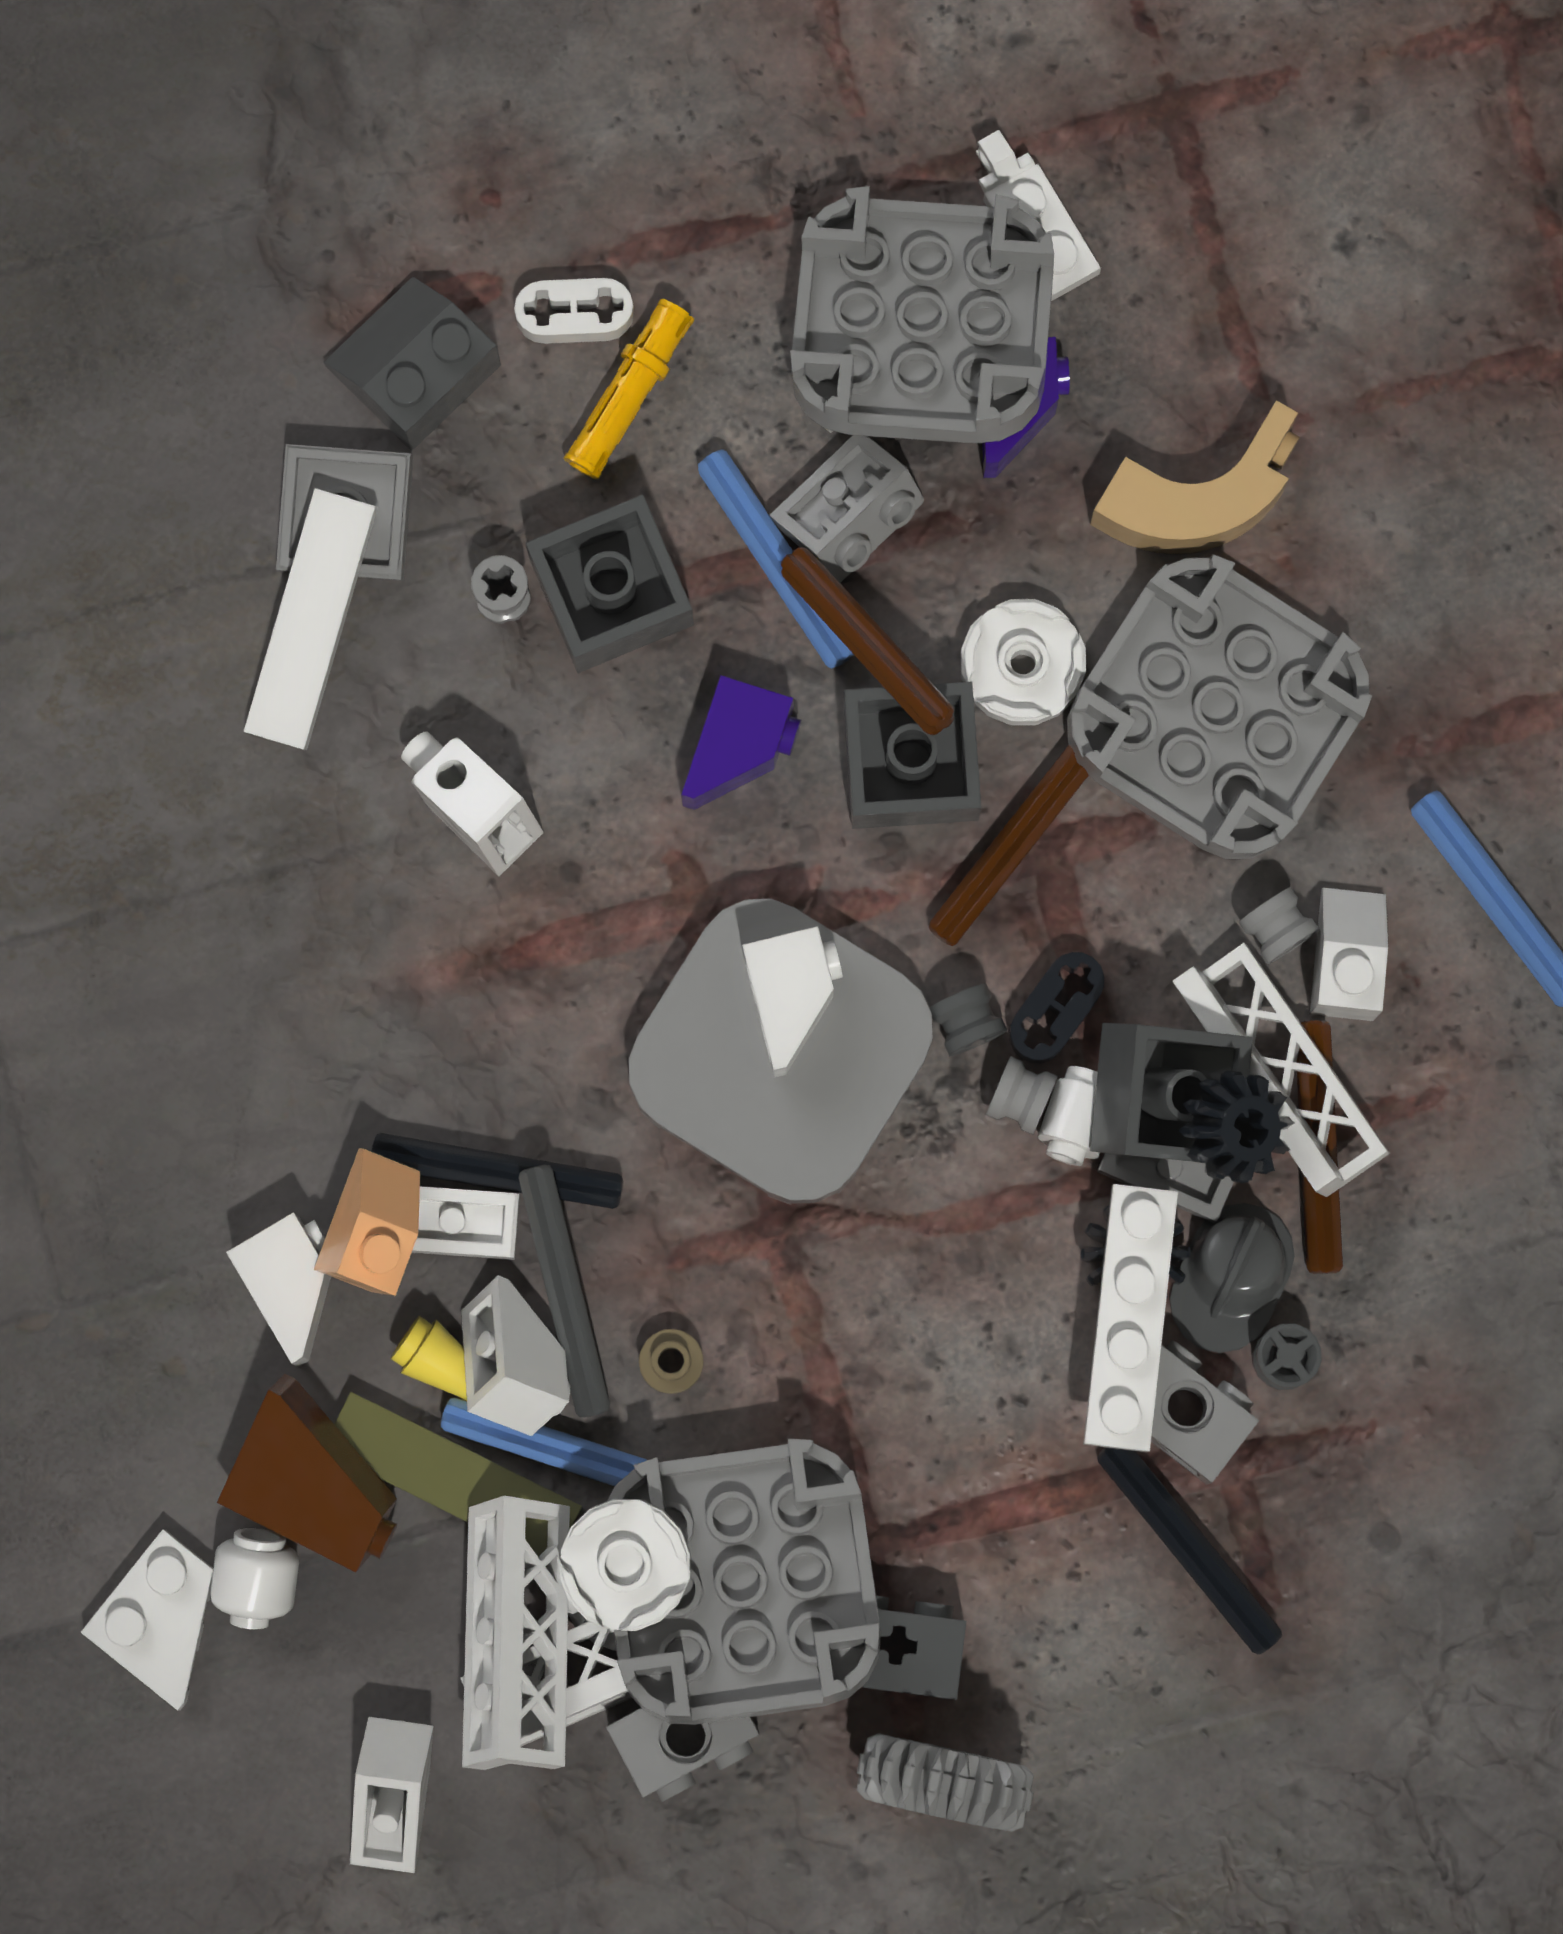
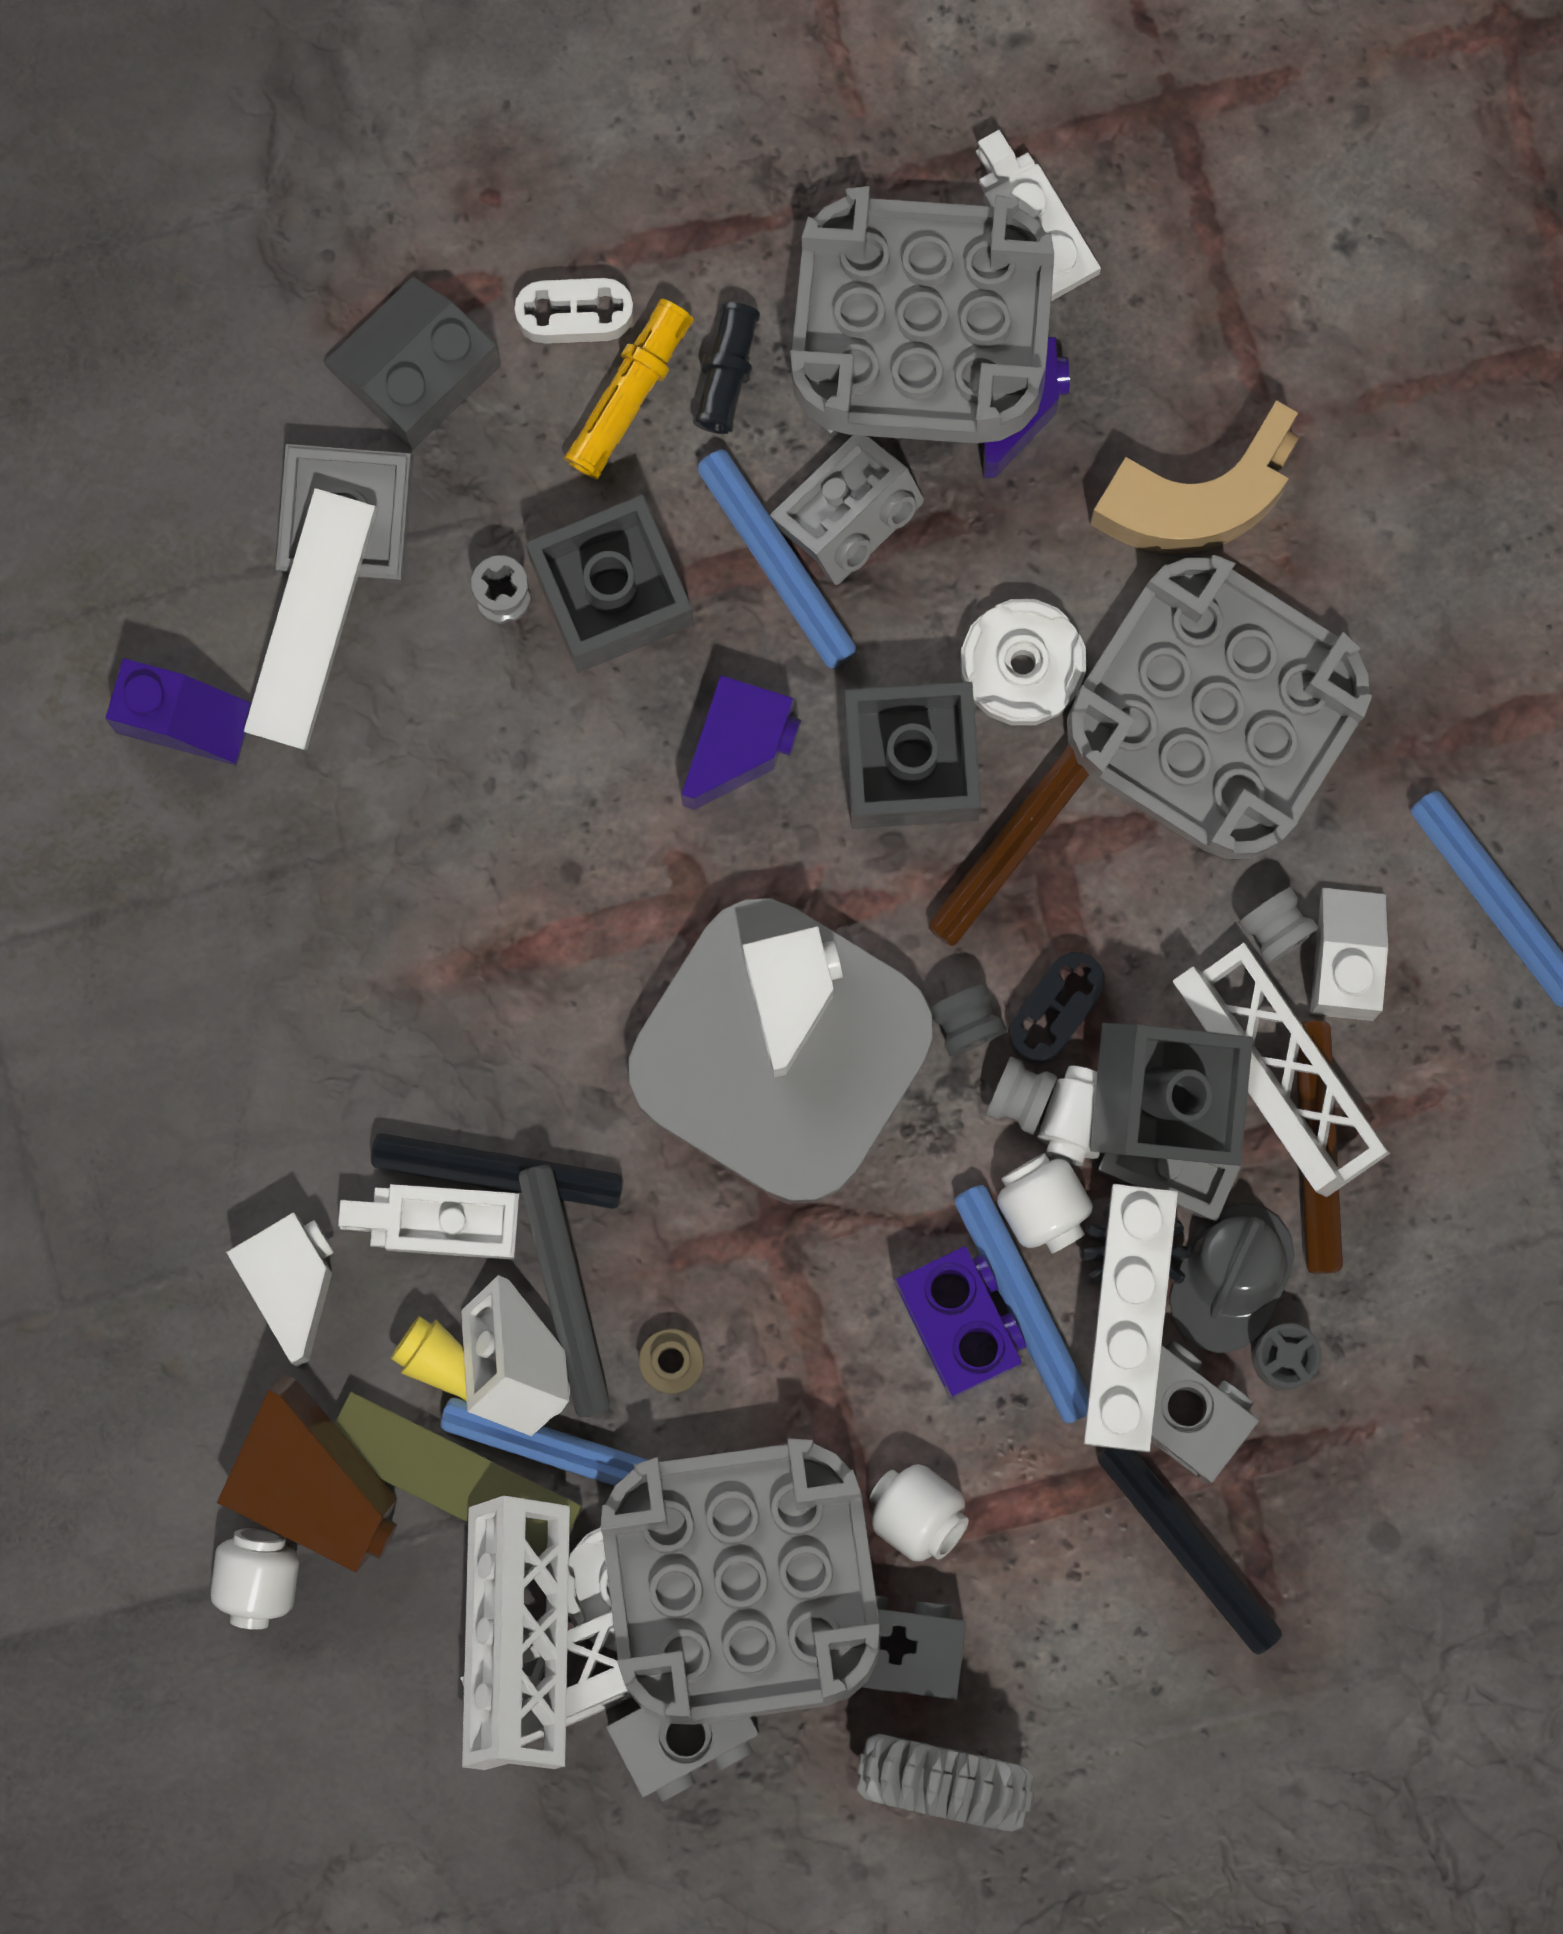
(157, 1617): white wing -> none
(177, 712): none -> dark purple slope
(373, 1225): light nougat slope -> none
(390, 1794): white slope -> none
(472, 800): white torso -> none
(625, 1564): white tile -> none
(726, 368): none -> black pin
(867, 641): reddish brown axle -> none
(918, 1513): none -> white head
(944, 1327): none -> dark purple brick
(1024, 1303): none -> medium blue axle
(1044, 1203): none -> white head
(1223, 1146): black gear -> none

